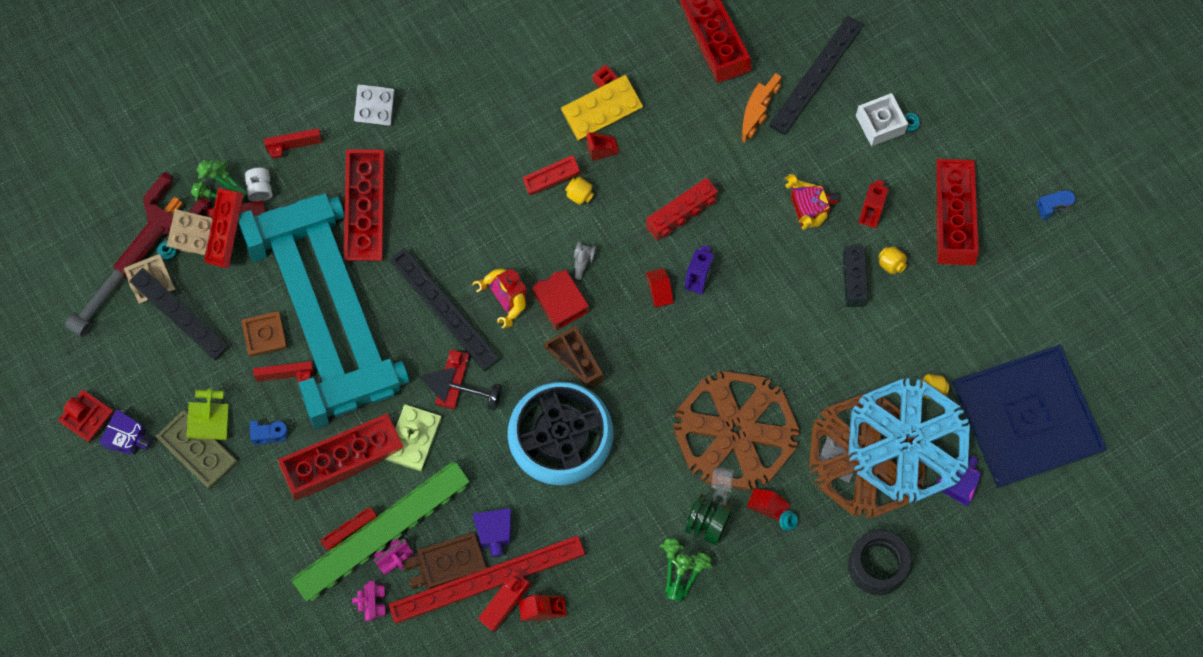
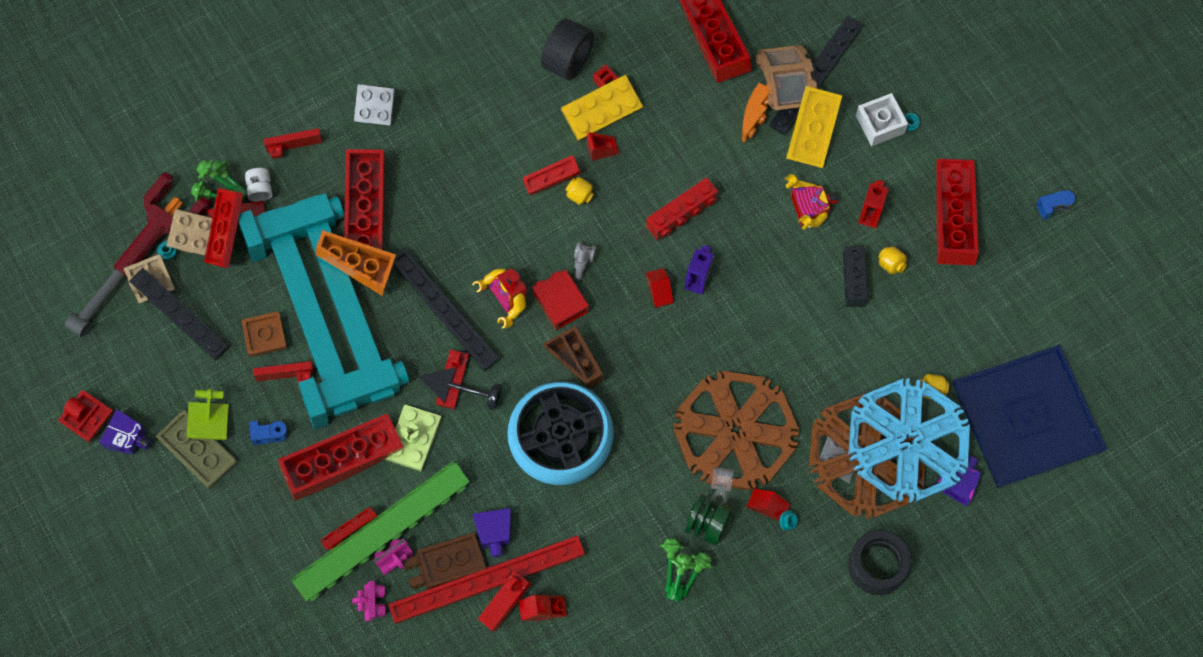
(357, 260): none -> orange wedge
(567, 49): none -> black tyre
(786, 75): none -> window
(814, 126): none -> yellow plate

